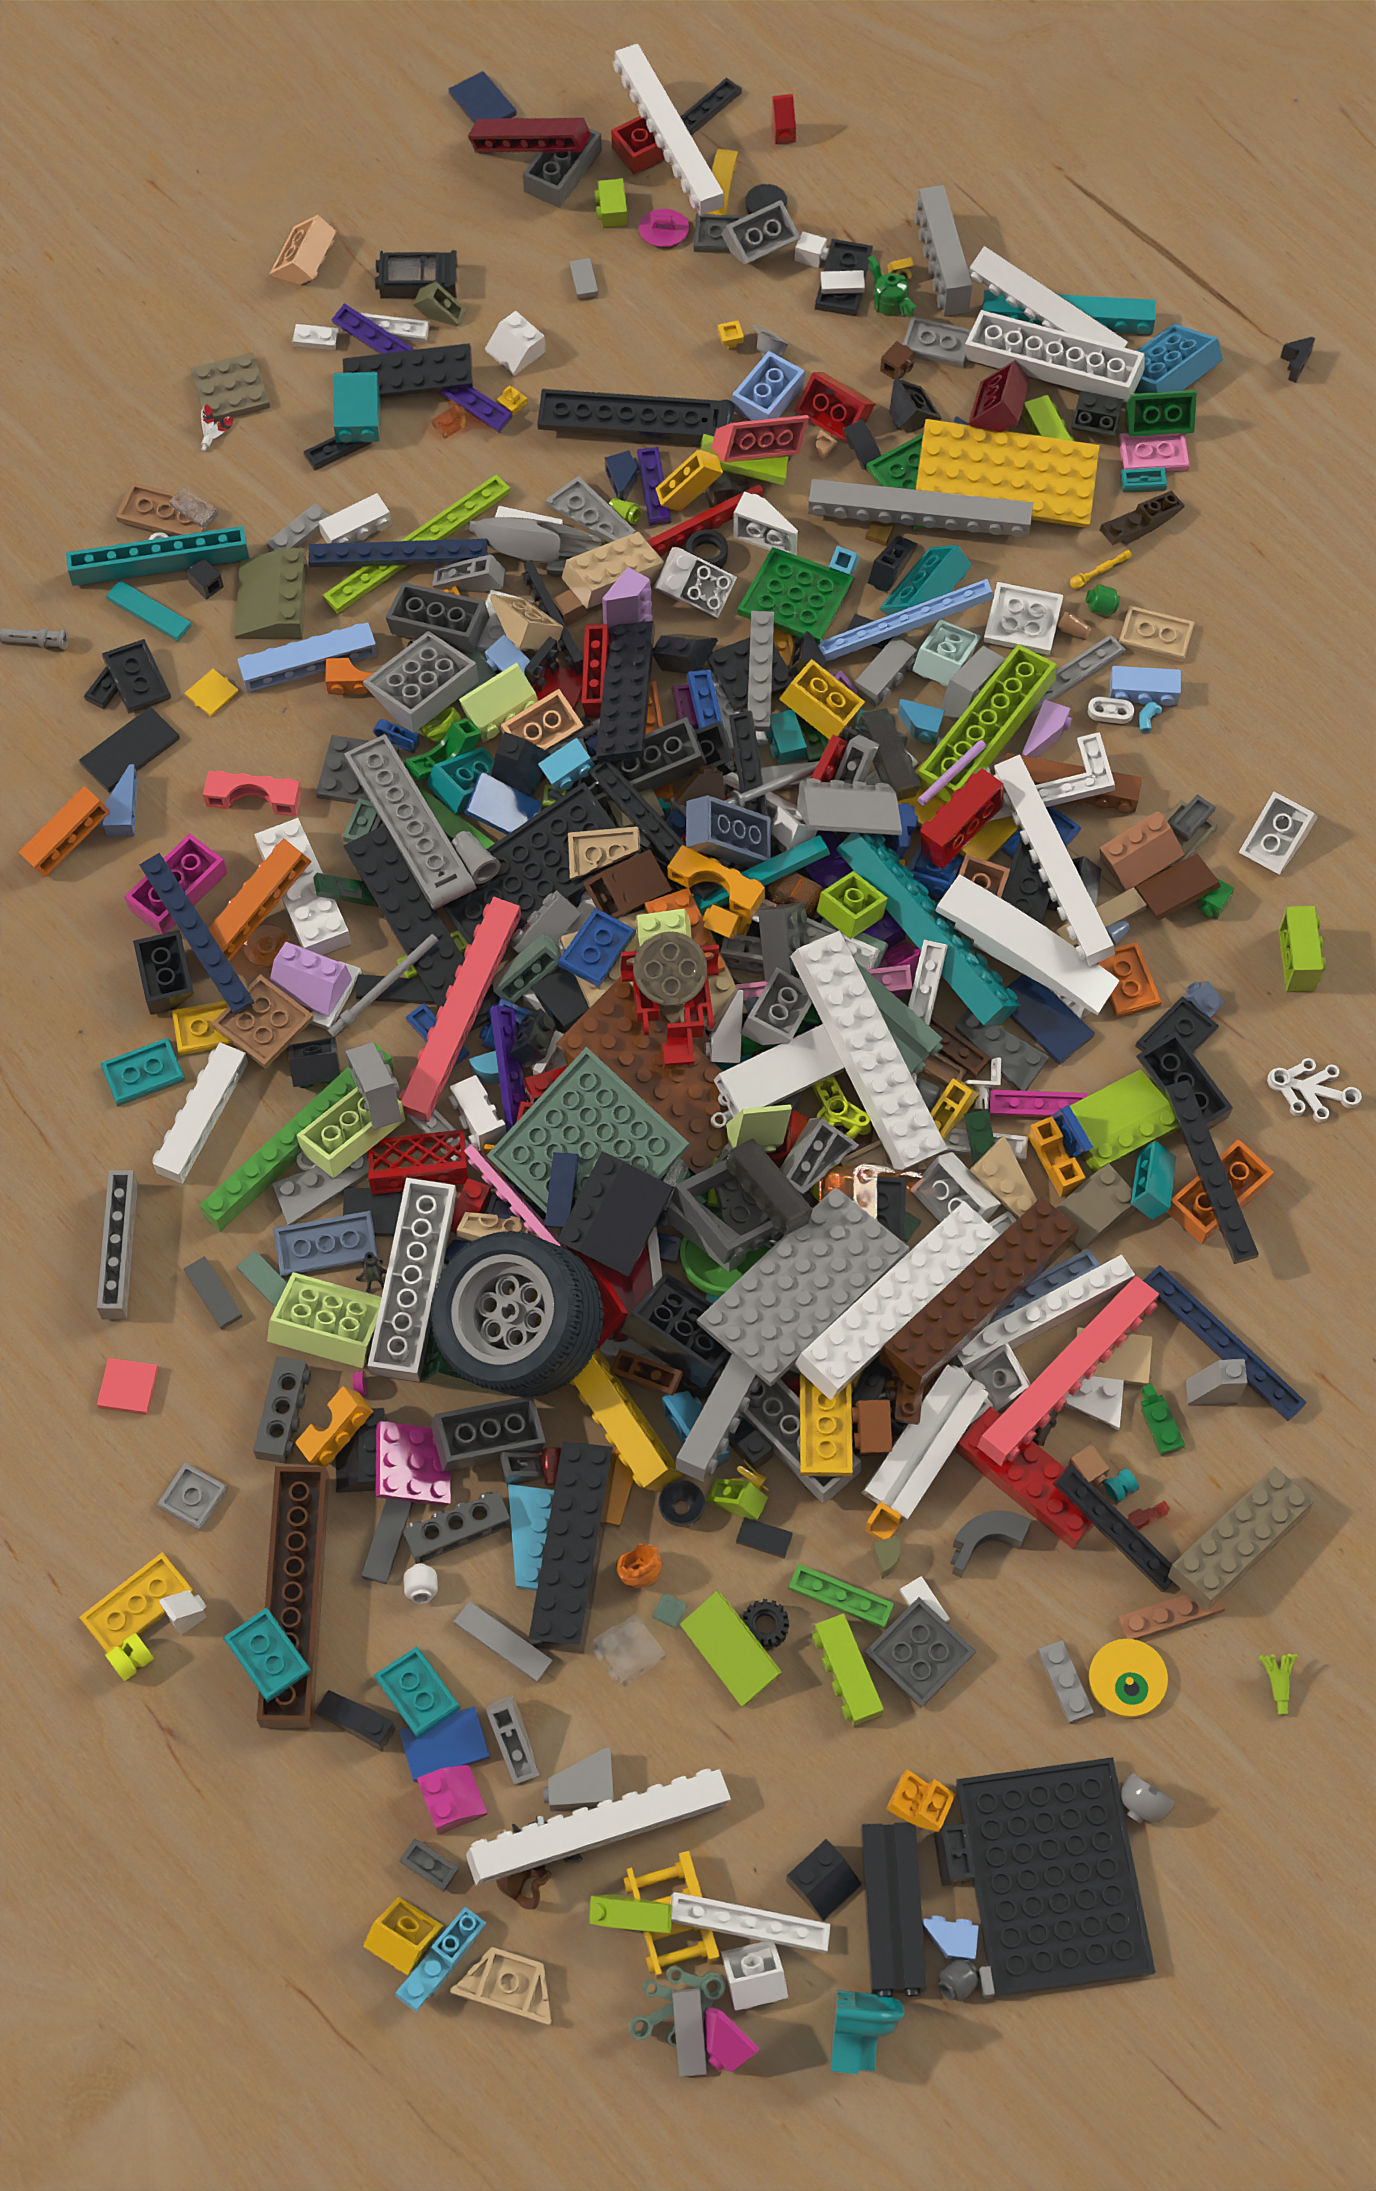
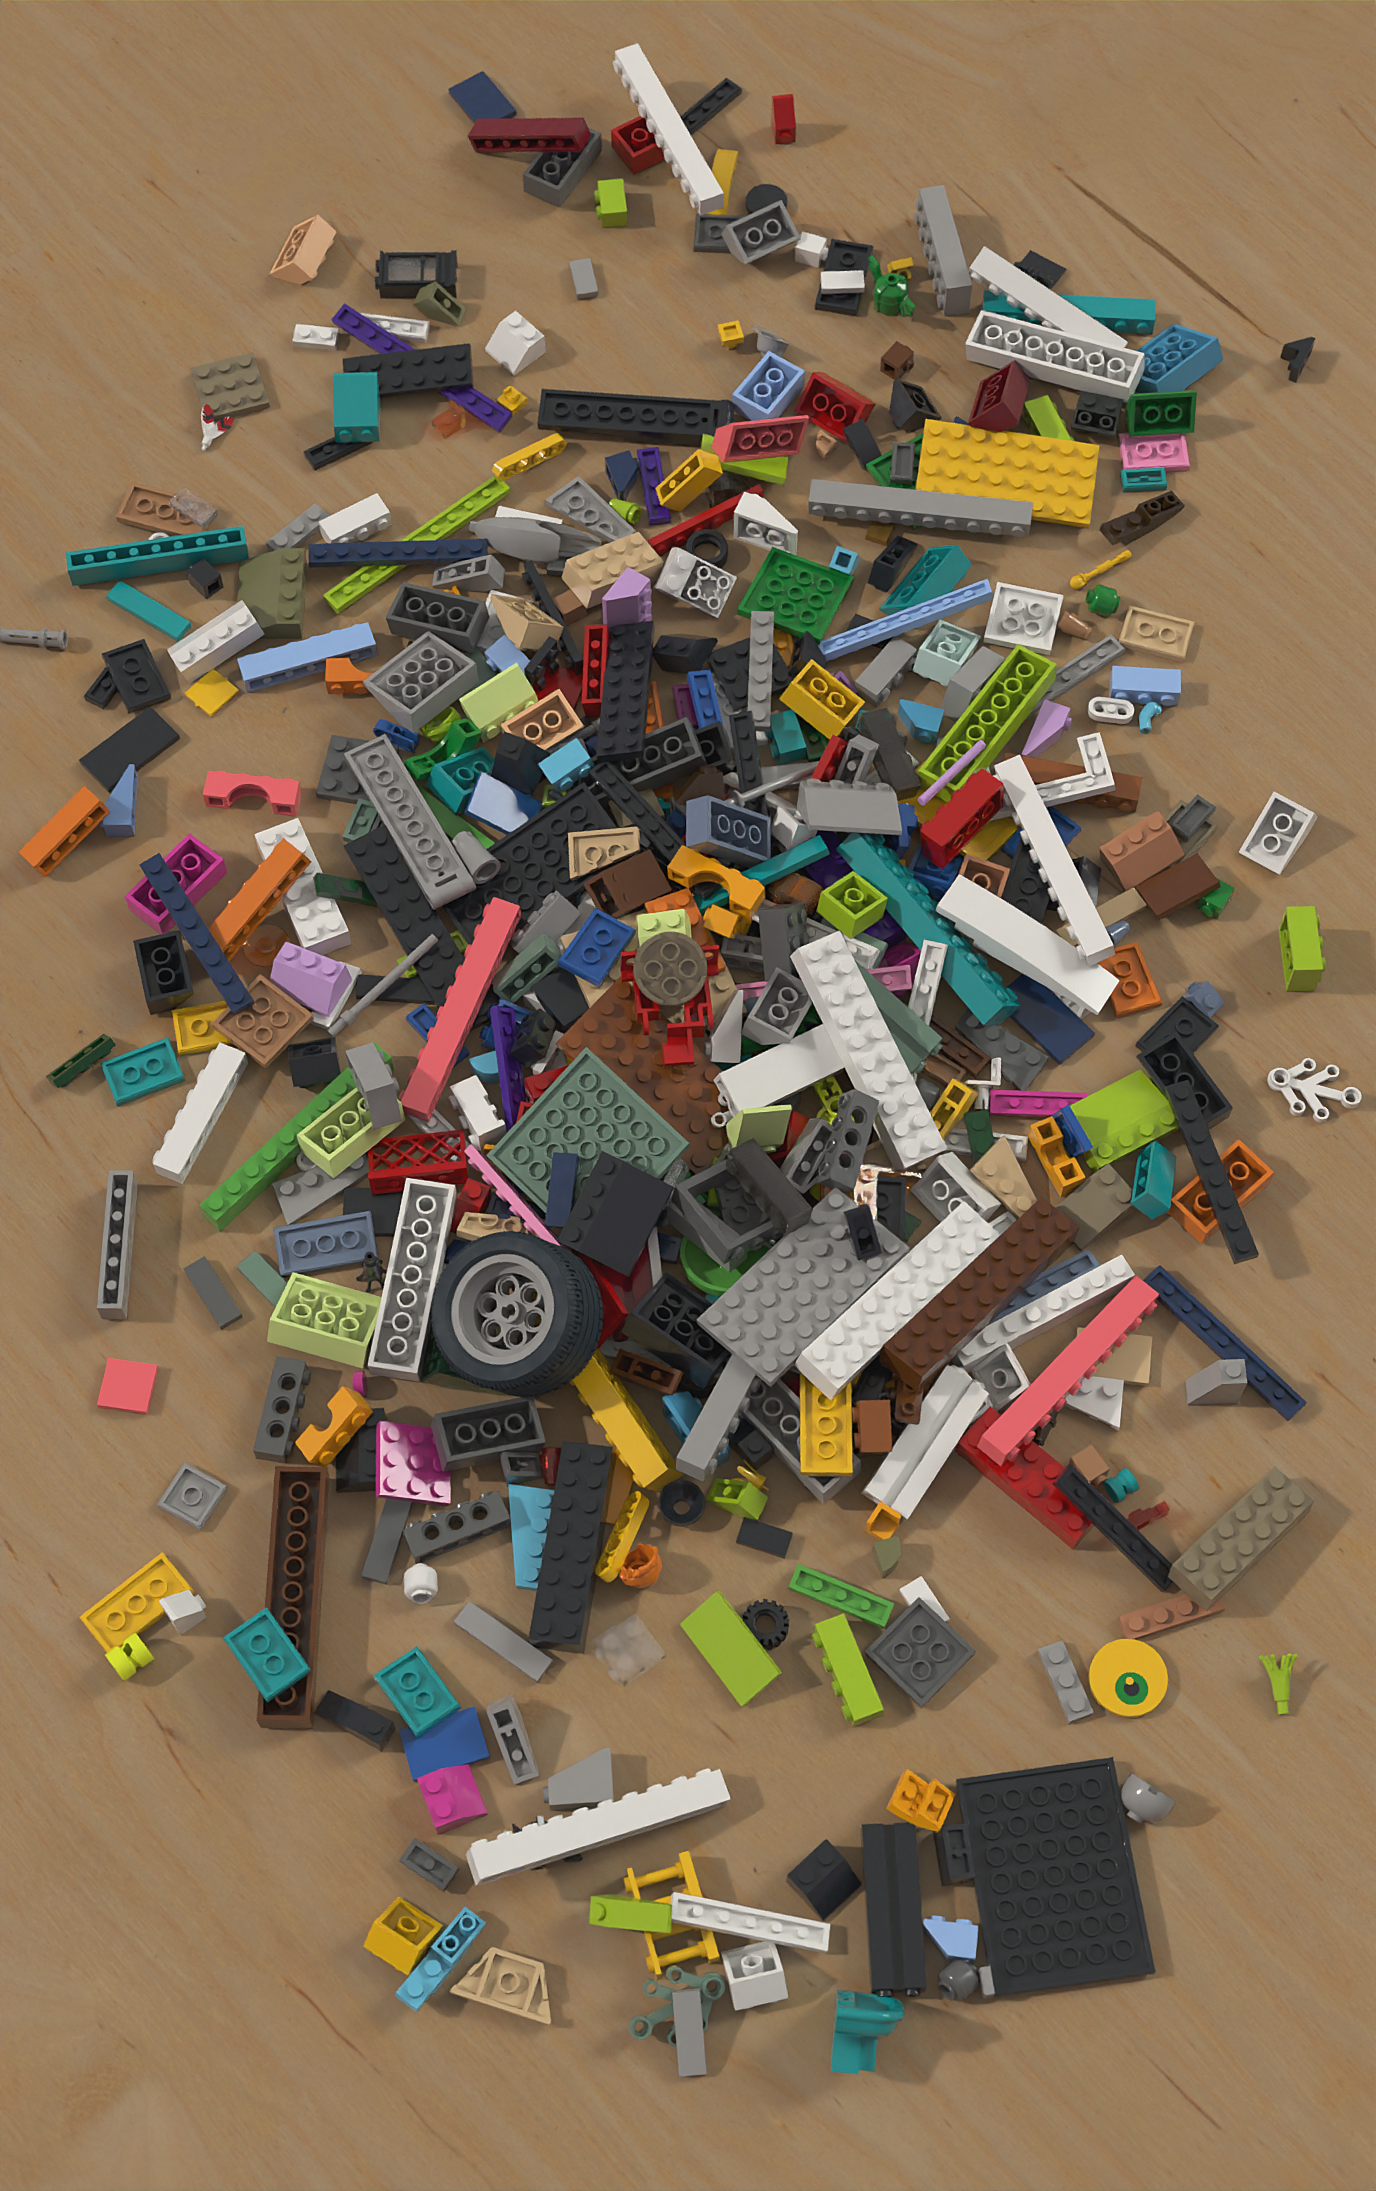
(81, 1061): none -> dark green plate
(215, 642): none -> white slope
(513, 1885): reddish brown piece -> none
(529, 457): none -> yellow beam
(622, 1536): none -> yellow beam
(663, 227): dark pink shield -> none
(669, 1611): clear light blue tile -> none
(725, 2041): dark pink slope -> none
(857, 1132): none -> dark grey brick
(862, 1232): none -> black slope
(902, 463): none -> dark grey tile
(937, 341): light grey tile -> none
(988, 1527): dark grey arch -> none
(1041, 269): none -> black hinge
(1160, 1421): green hinge -> none

